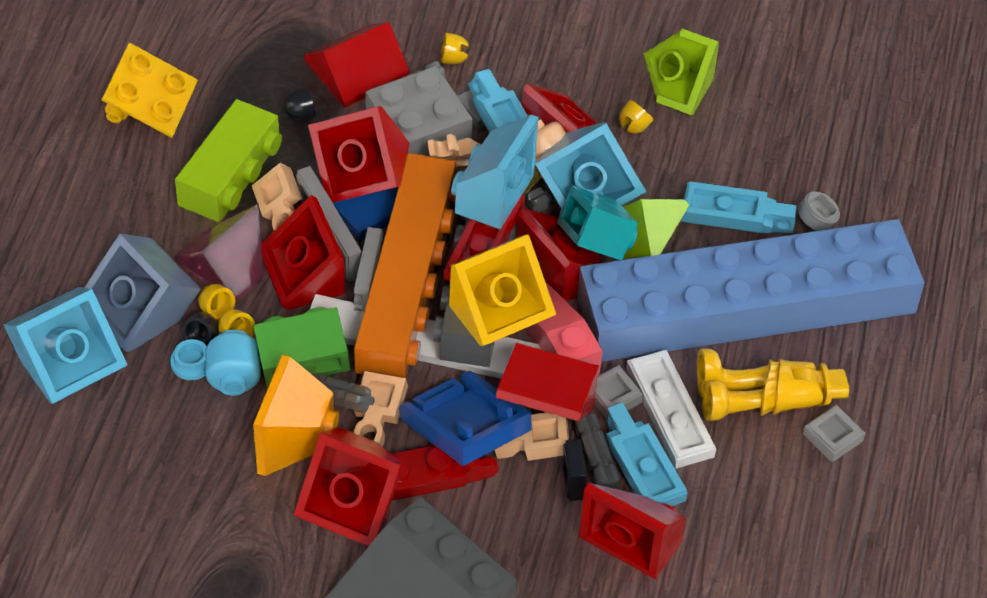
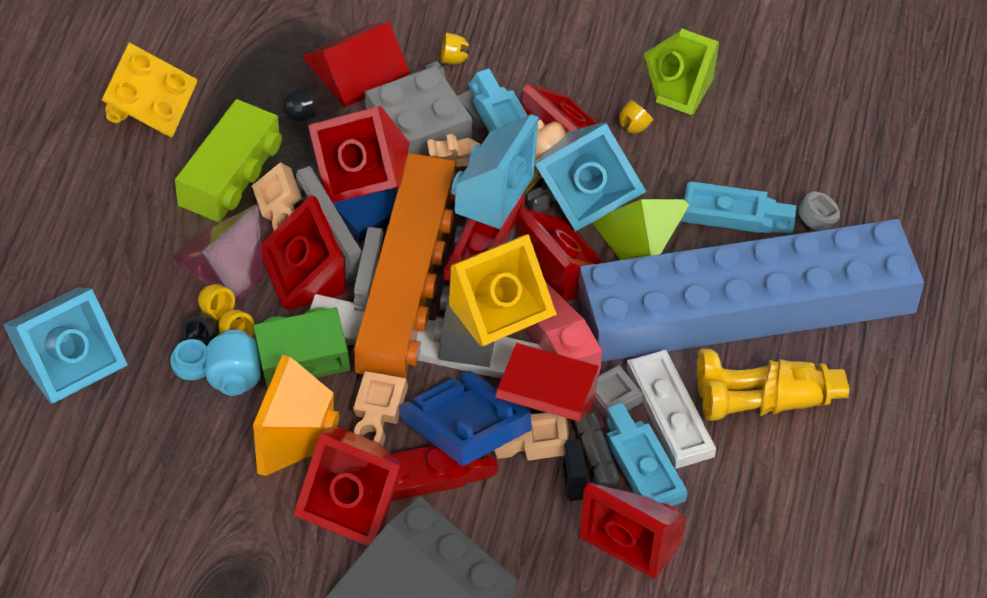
(140, 290): sand blue slope -> none
(347, 393): dark grey axle -> none
(597, 223): teal brick -> none
(834, 433): light grey tile -> none

